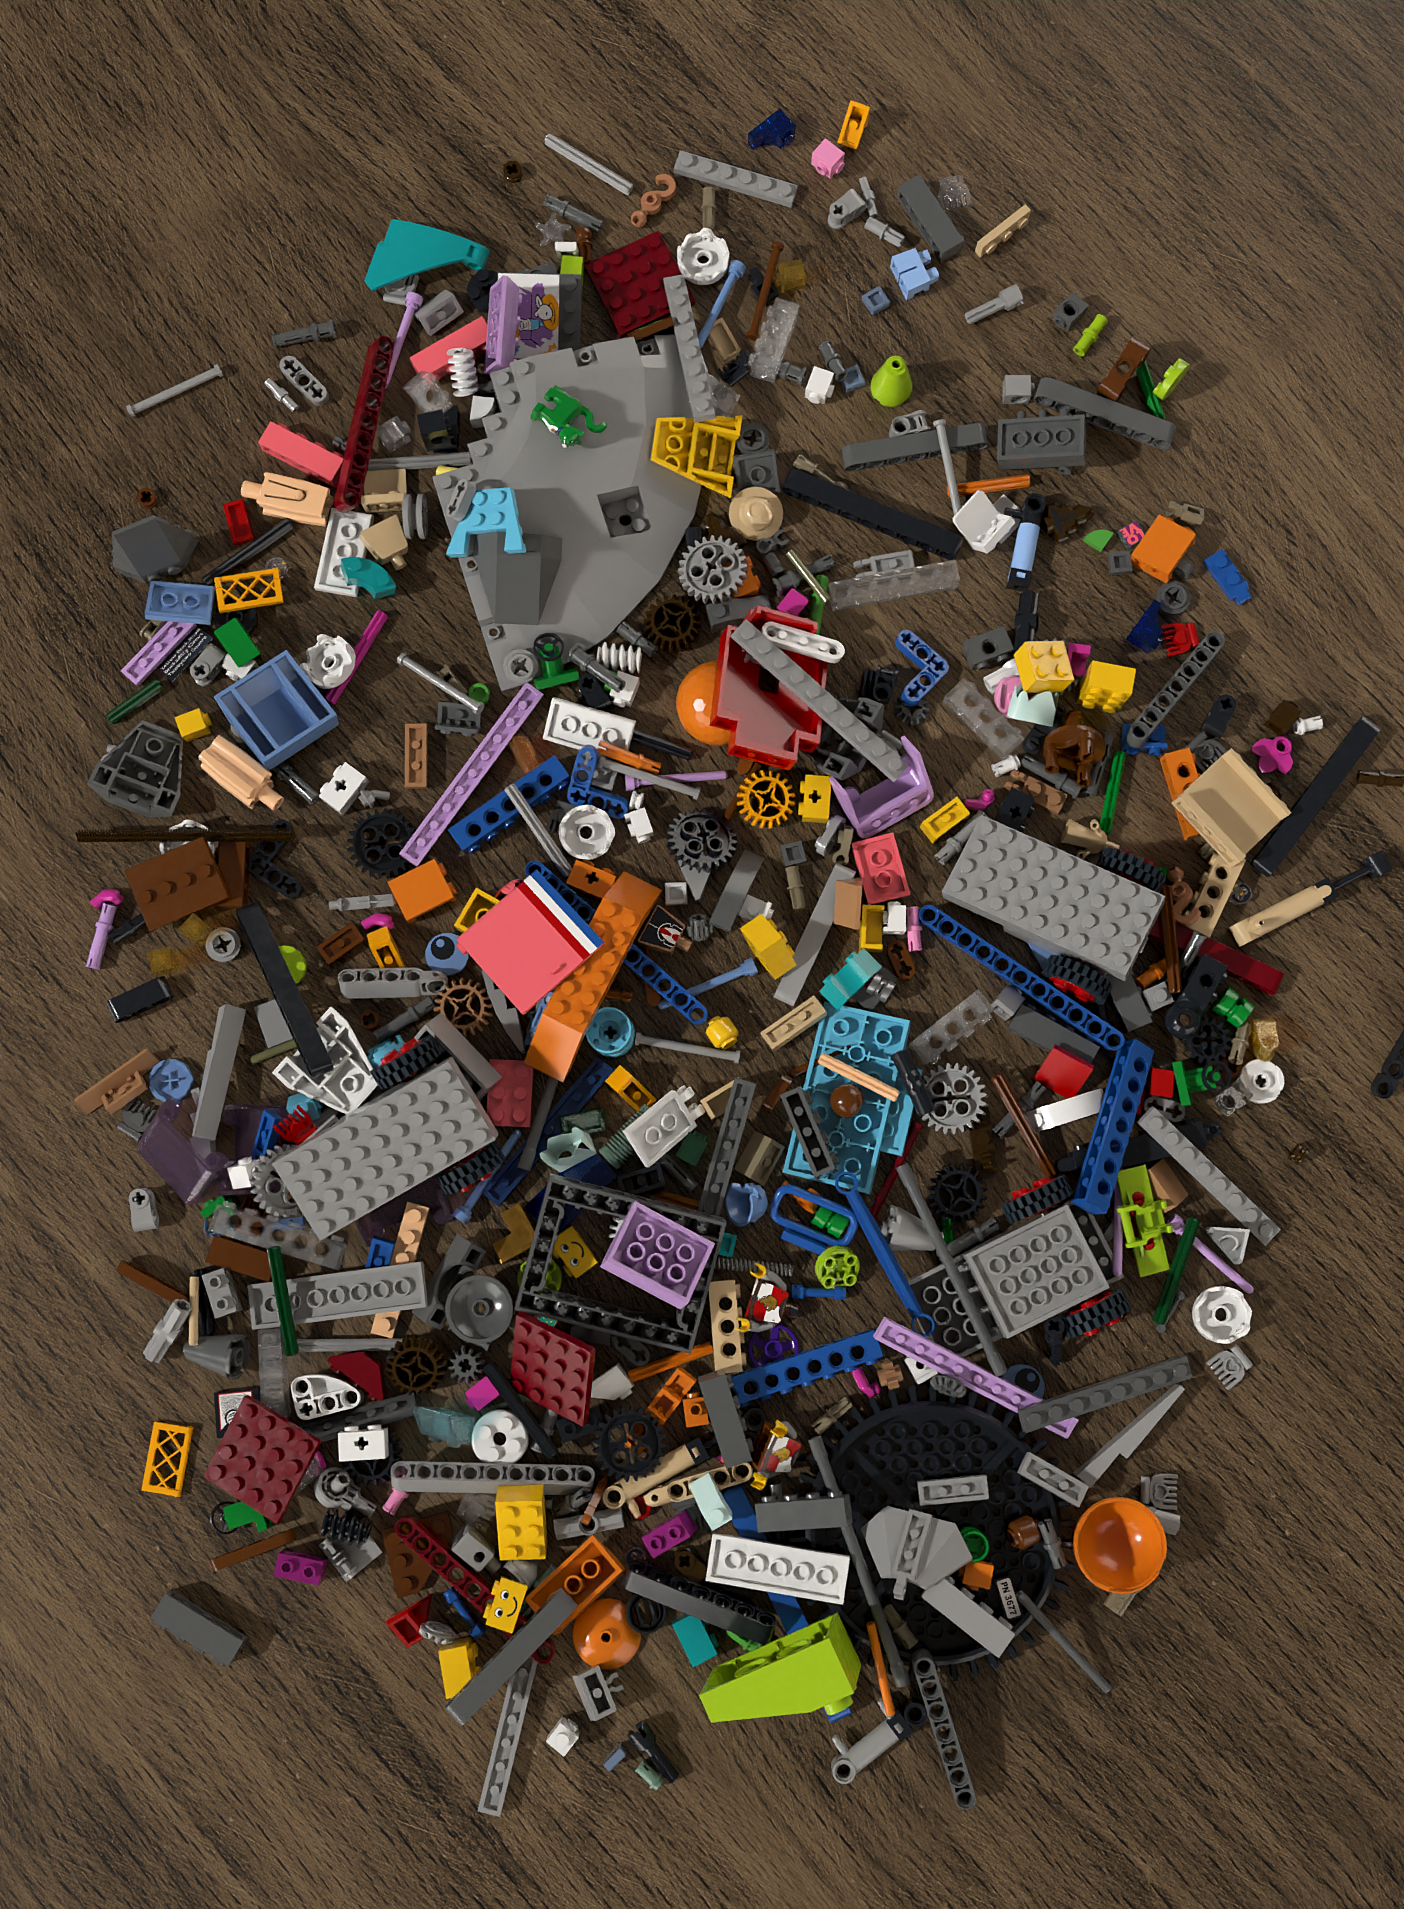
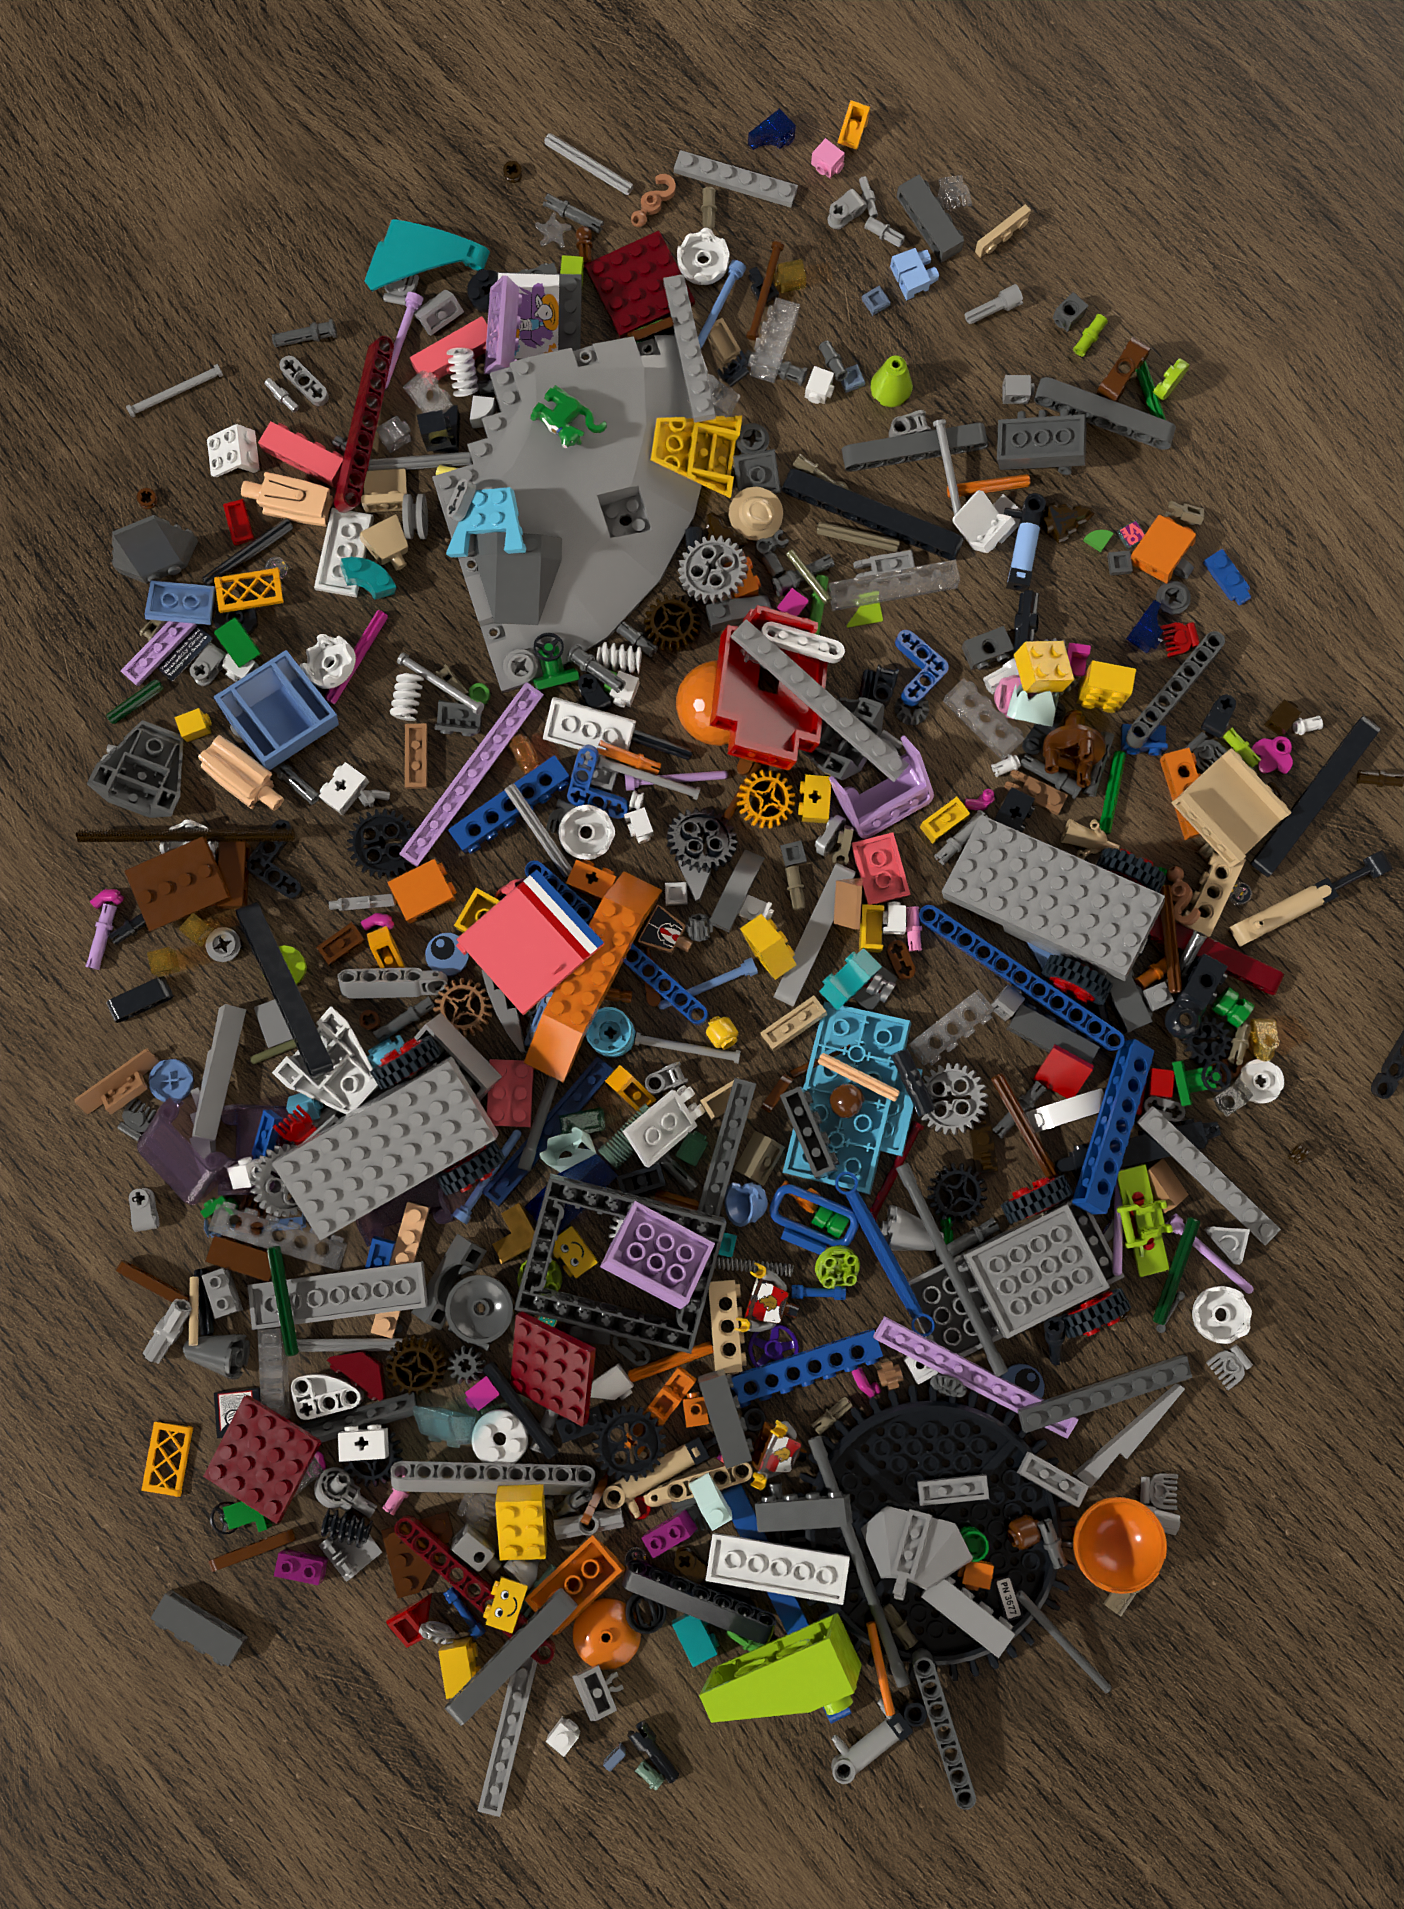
(232, 450): none -> white bracket
(405, 696): none -> white piece
(566, 248): white tile -> none
(667, 1078): none -> light grey piece
(858, 536): none -> dark tan axle
(866, 615): none -> lime sticker
(1241, 747): none -> lime pin

